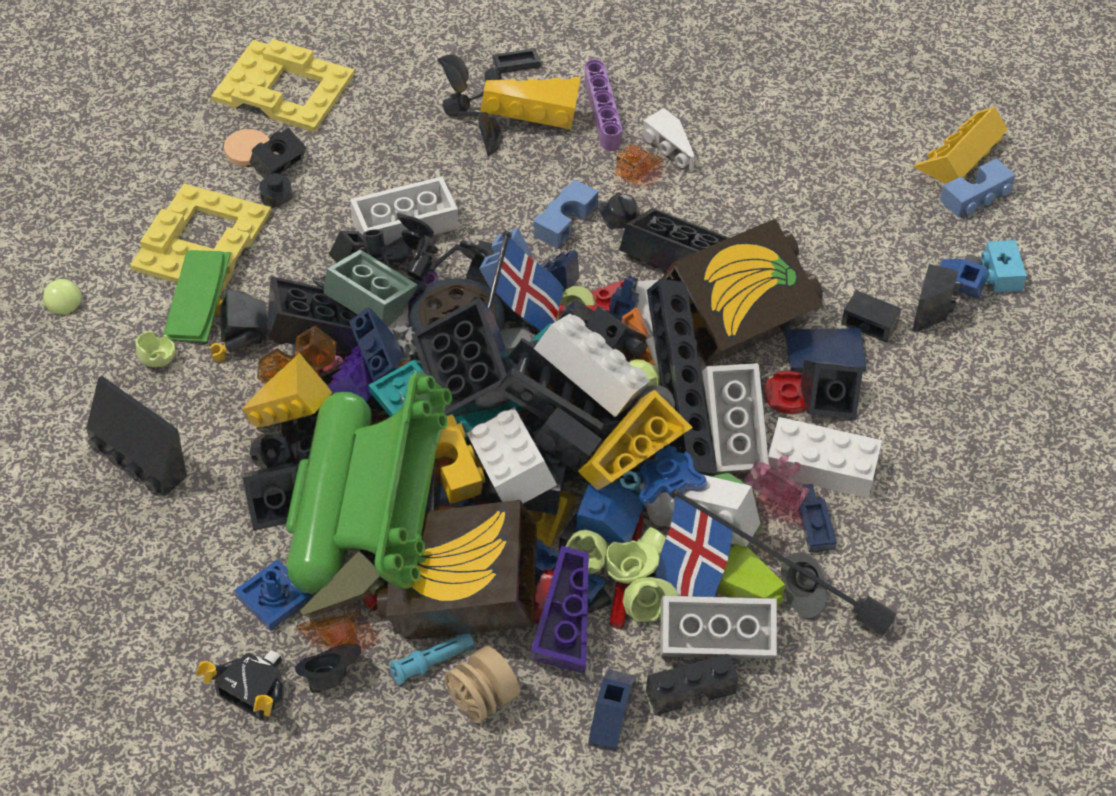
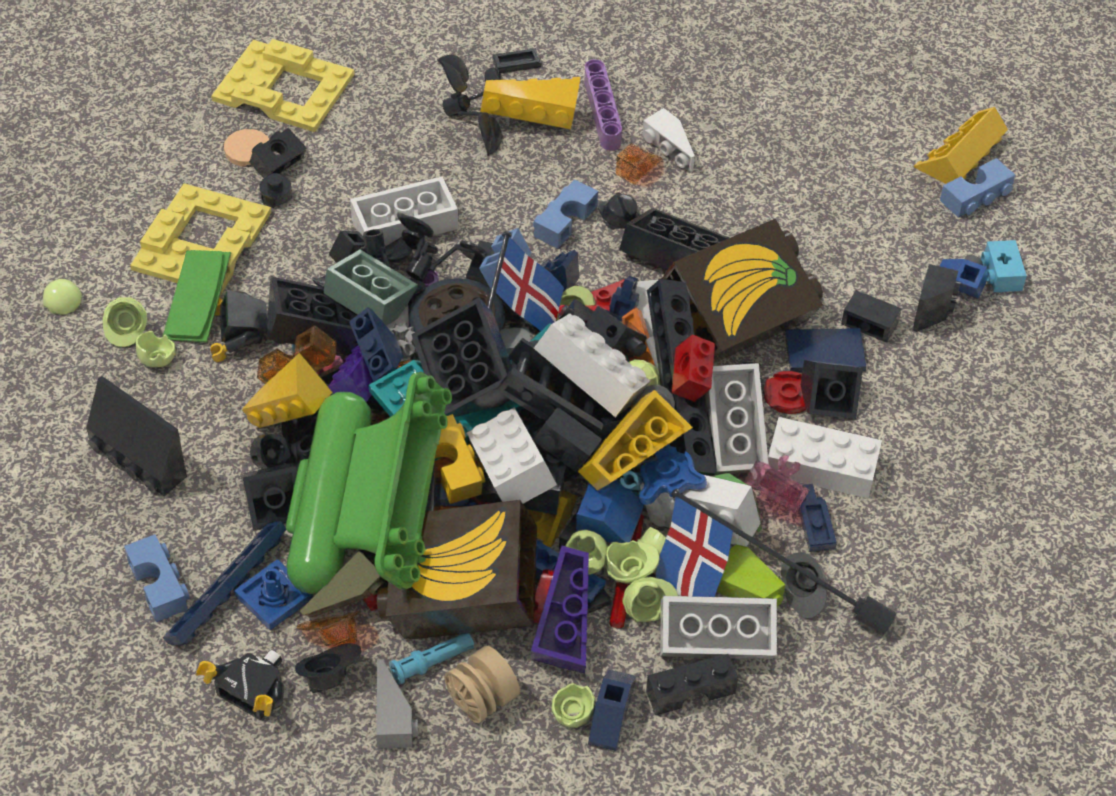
(124, 321): none -> yellowish green piece
(165, 595): none -> medium blue arch
(220, 589): none -> dark blue plate
(393, 713): none -> light grey slope
(573, 700): none -> yellowish green hair
(693, 368): none -> red brick

